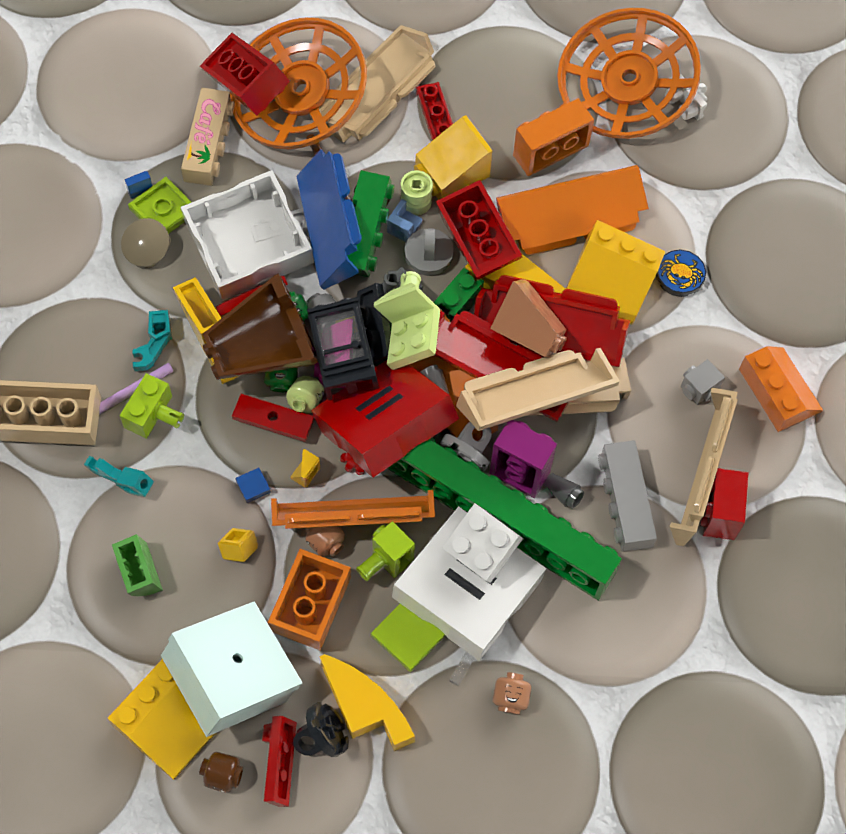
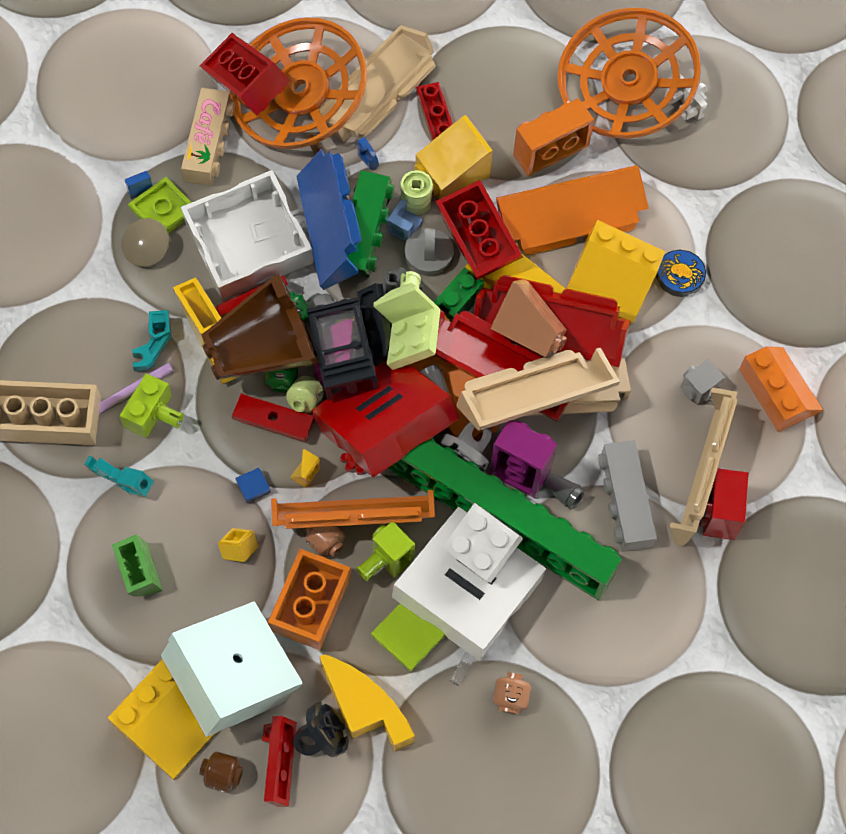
(367, 153): none -> blue tile

